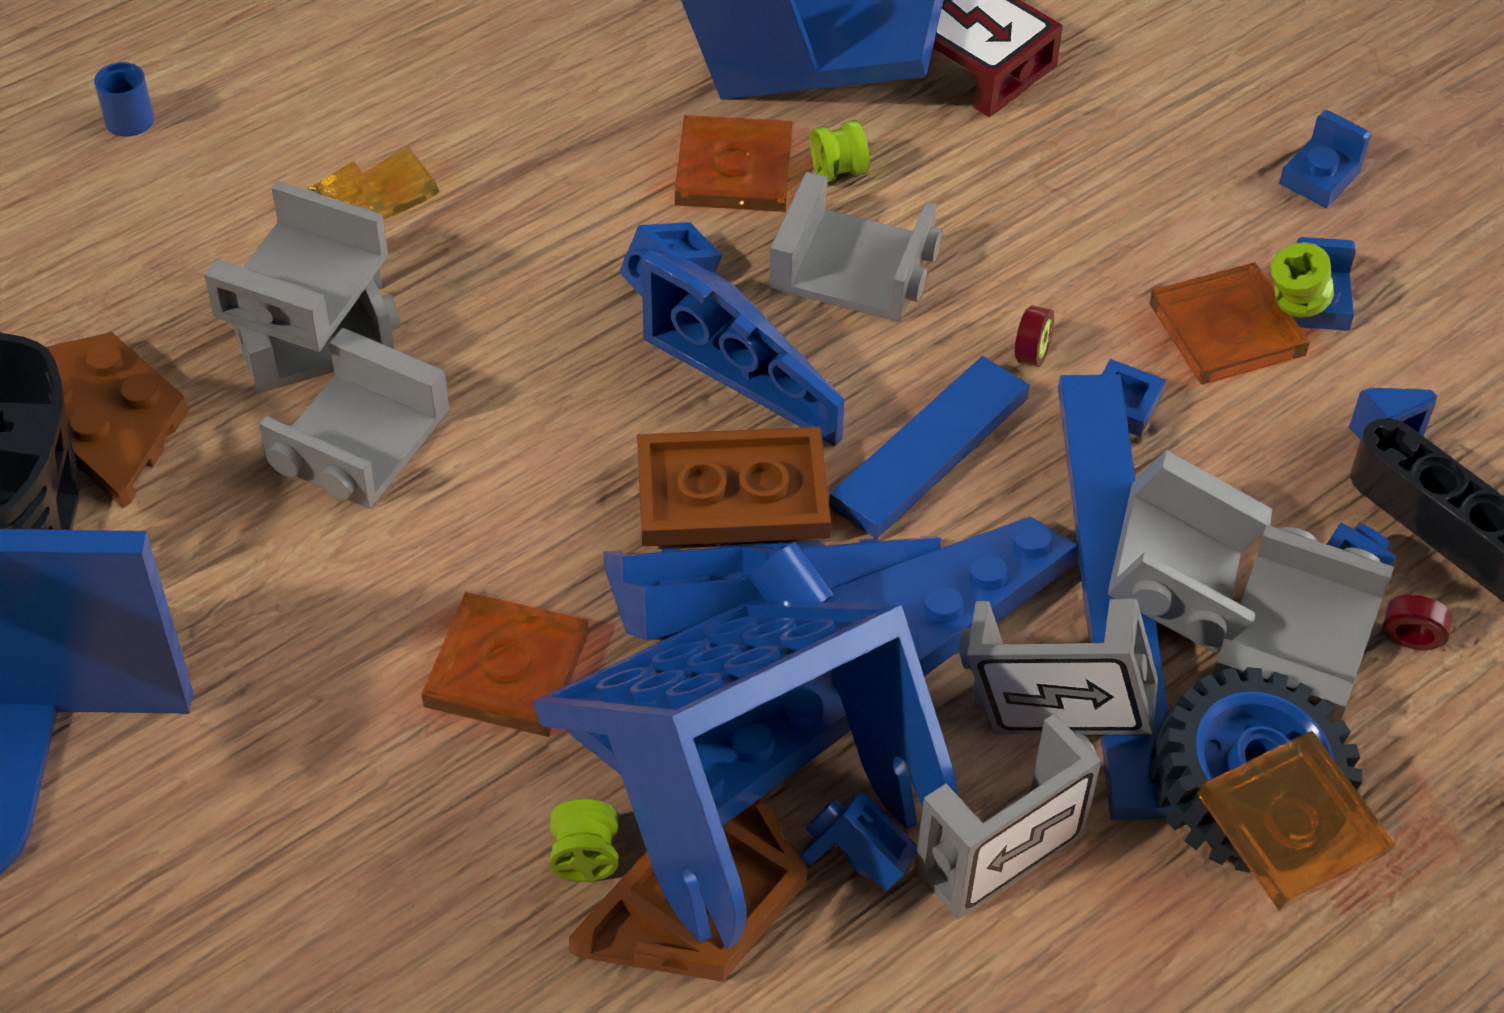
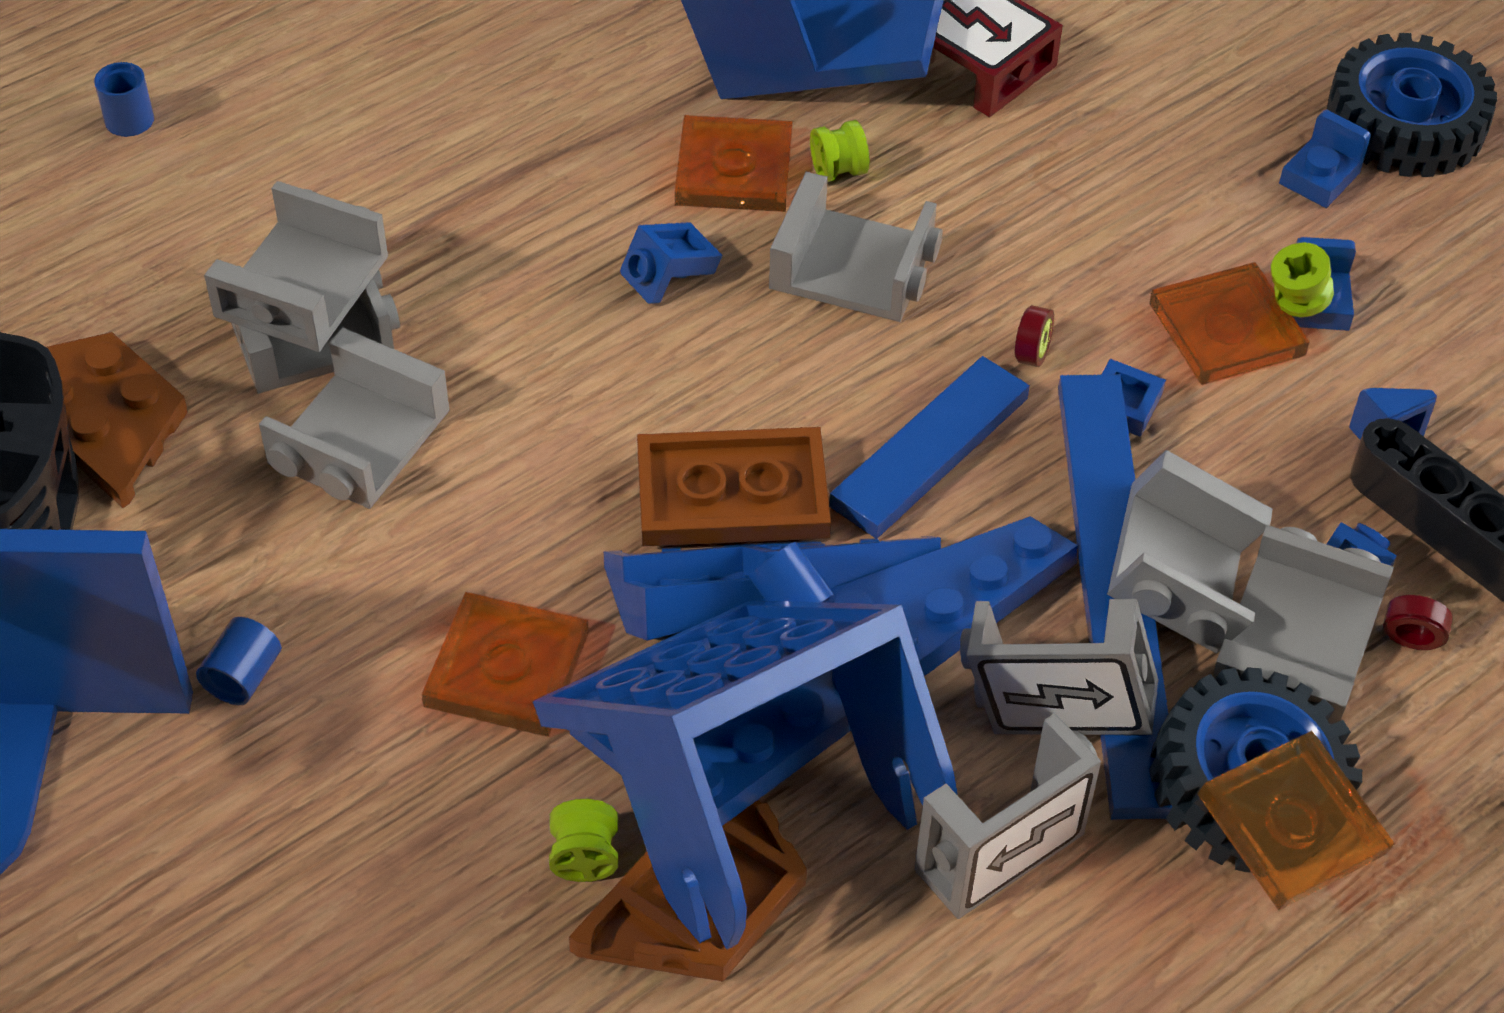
(238, 661): none -> blue beam
(385, 188): clear yellow slope -> none
(725, 337): blue wedge -> none
(868, 837): blue bracket -> none
(1415, 102): none -> black wheel

